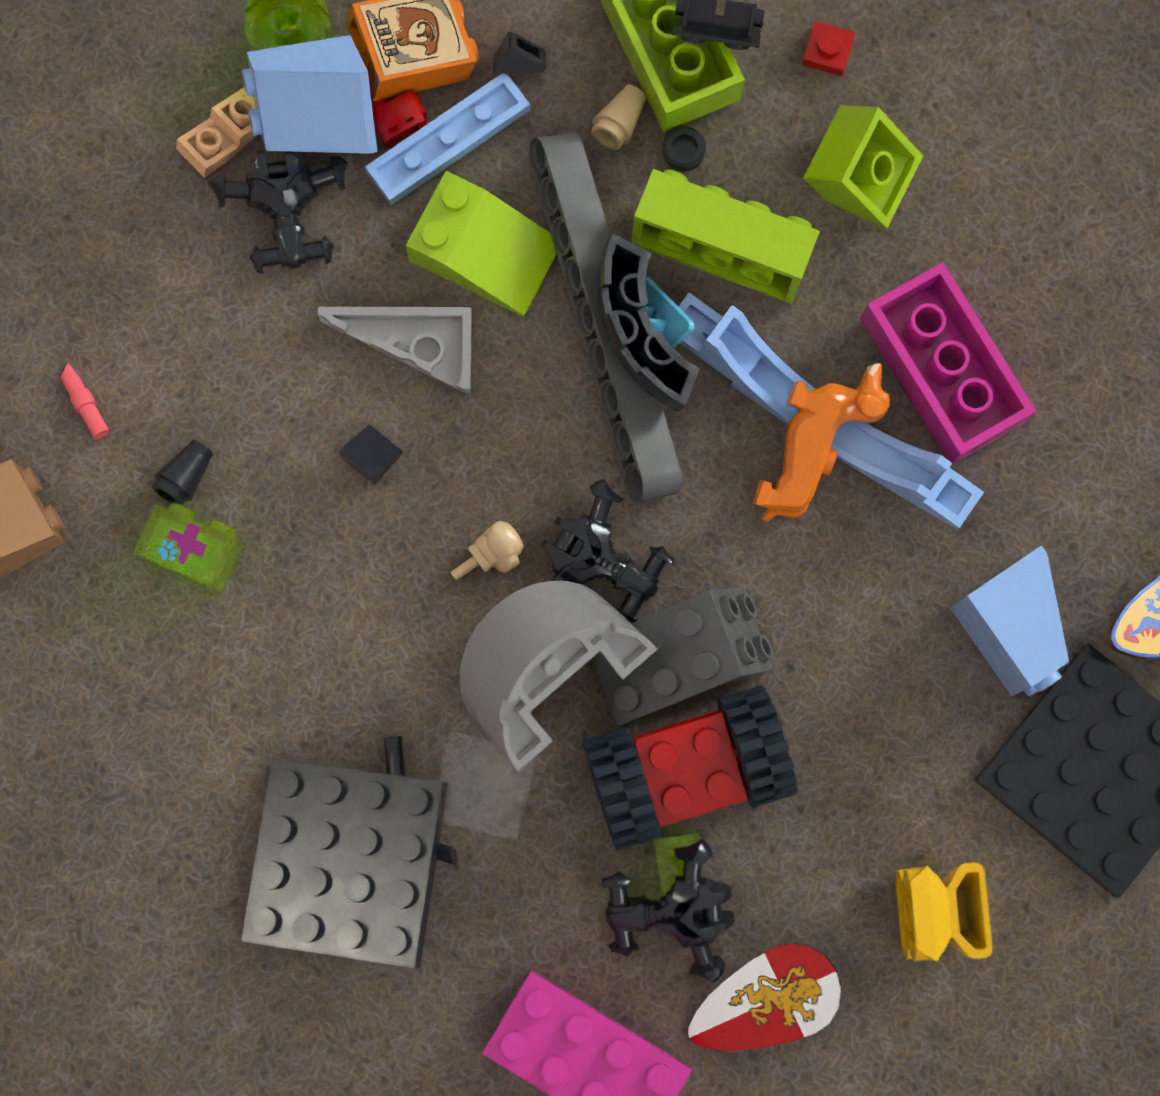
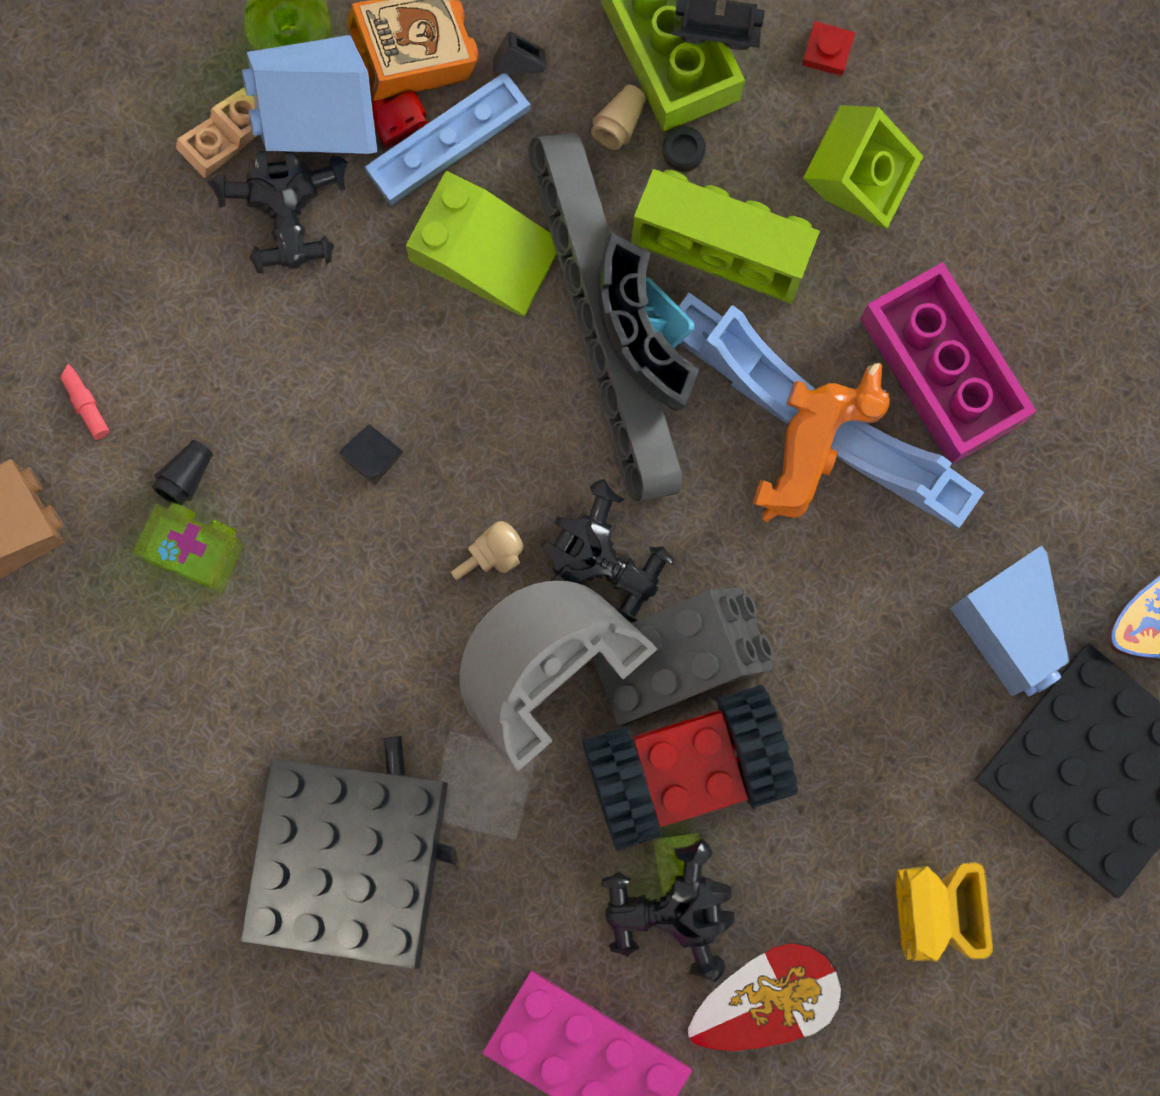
(422, 337): light grey wing -> none

